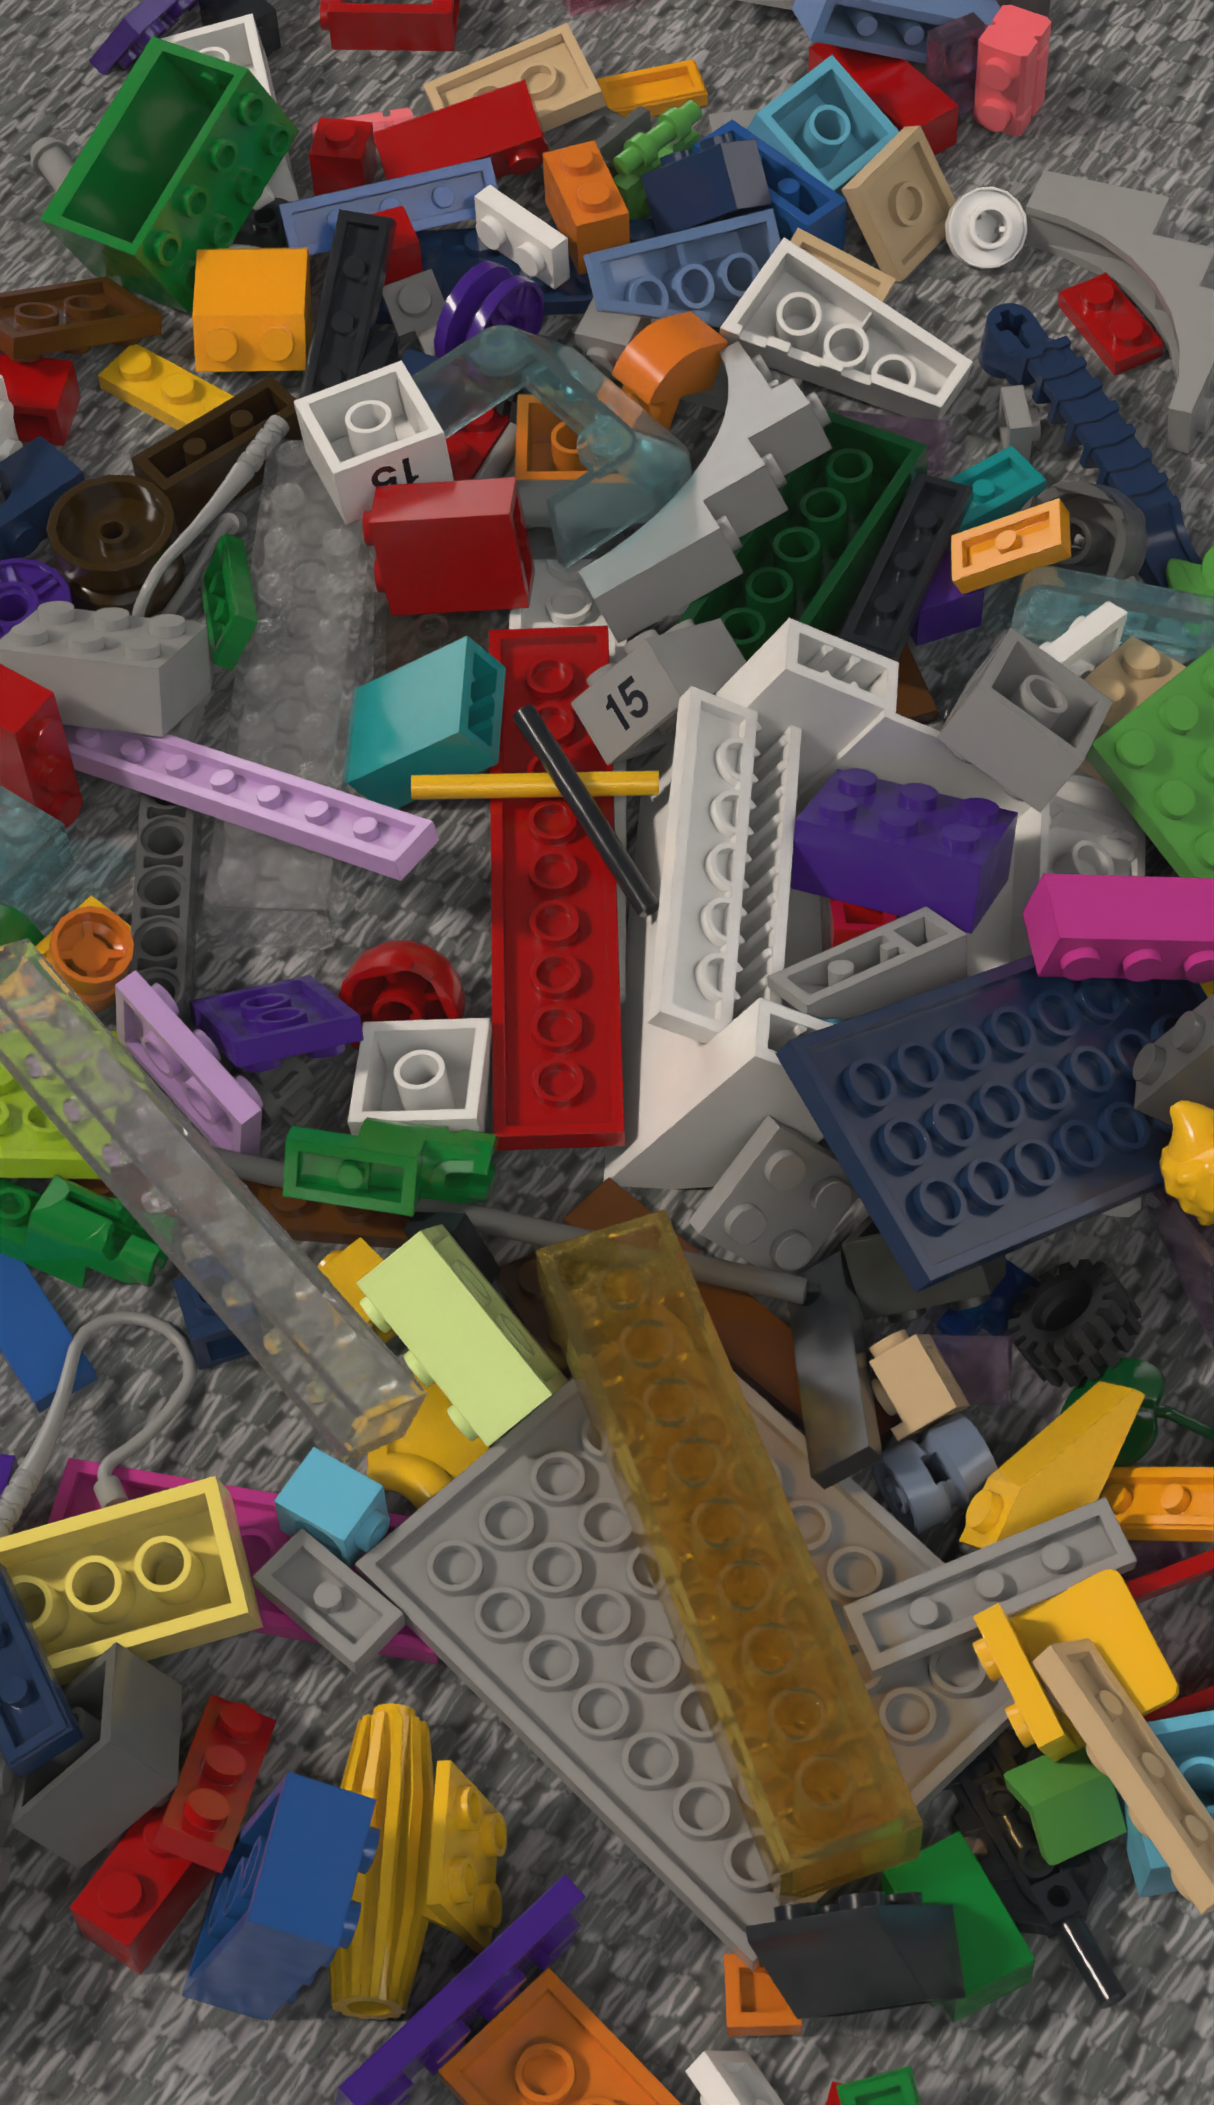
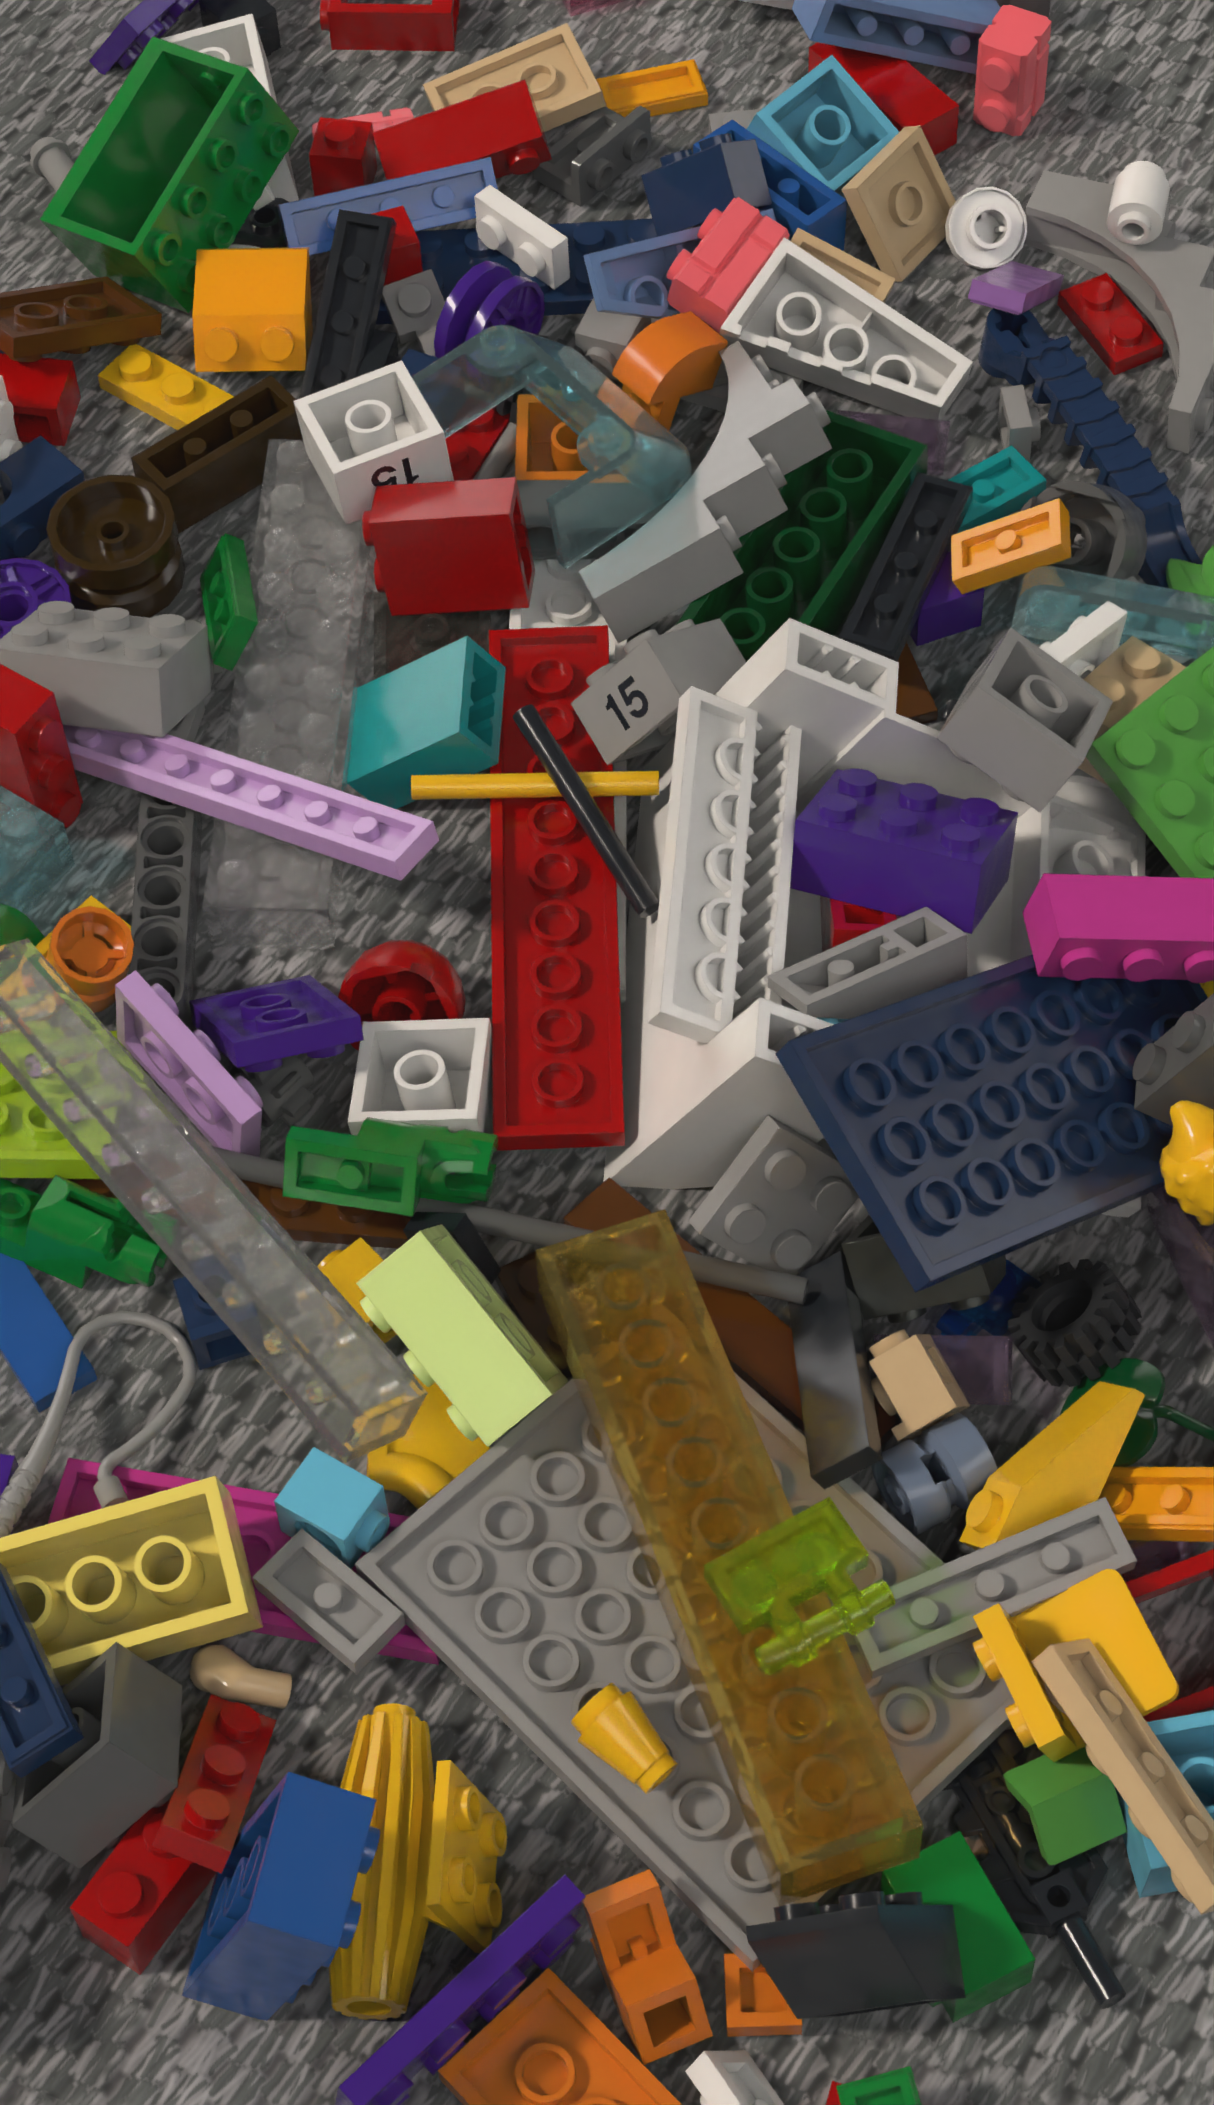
(230, 522): light grey piece -> none
(231, 1677): none -> tan arm
(584, 201): orange brick -> none
(624, 1738): none -> yellow cone
(644, 152): bright green plate -> none
(645, 1967): none -> orange brick
(724, 263): none -> coral brick
(785, 1568): none -> clear neon green plate
(953, 58): clear purple plate -> none
(1015, 287): none -> medium lavender tile
(1138, 203): none -> white brick

